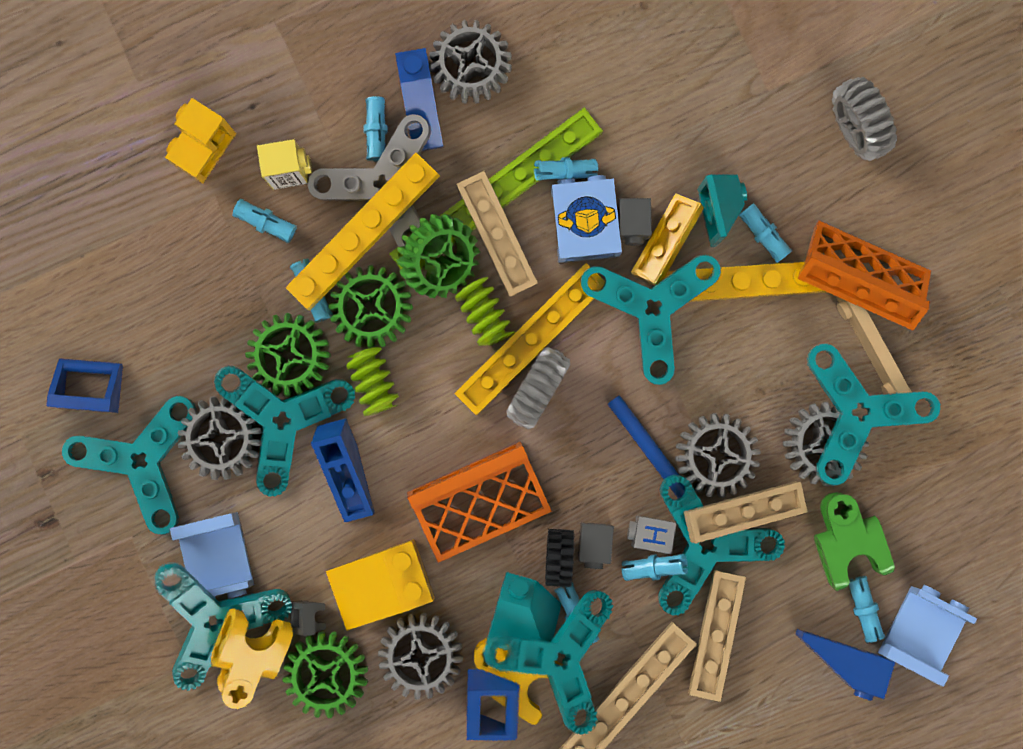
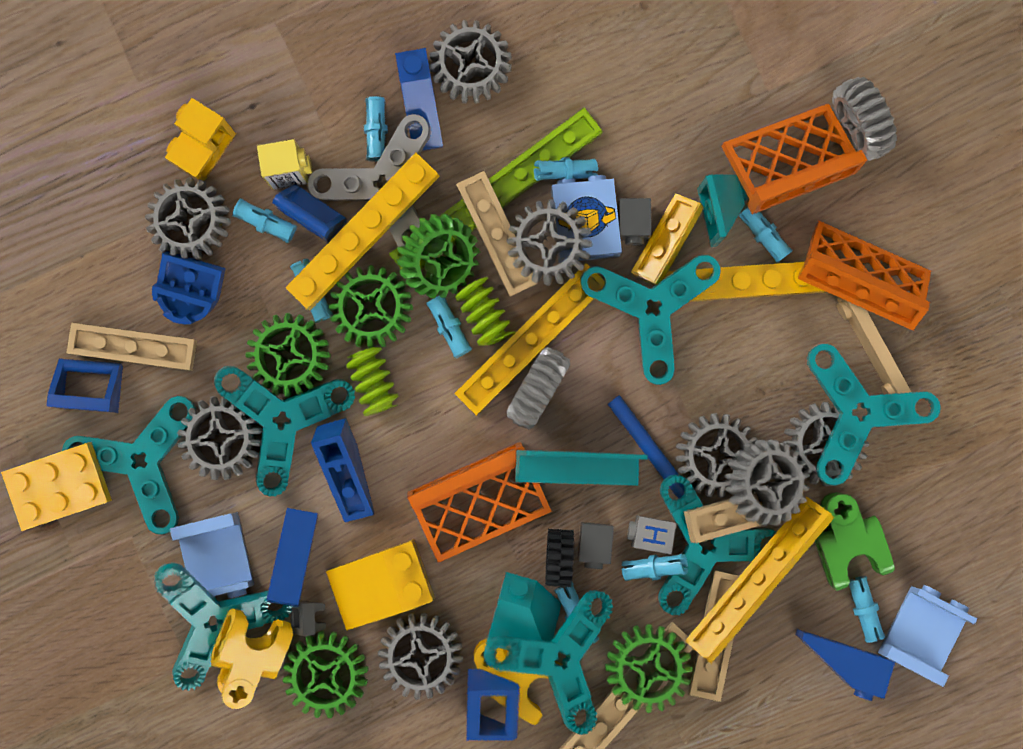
(56, 486): none -> yellow plate
(131, 346): none -> tan plate
(183, 207): none -> light grey gear
(187, 288): none -> blue slope
(292, 557): none -> blue tile
(309, 212): none -> blue tile
(449, 326): none -> medium azure pin
(549, 229): none -> light grey gear
(577, 467): none -> teal panel
(644, 681): none -> bright green gear
(759, 580): none -> yellow plate
(775, 504): none -> light grey gear
(798, 182): none -> orange fence

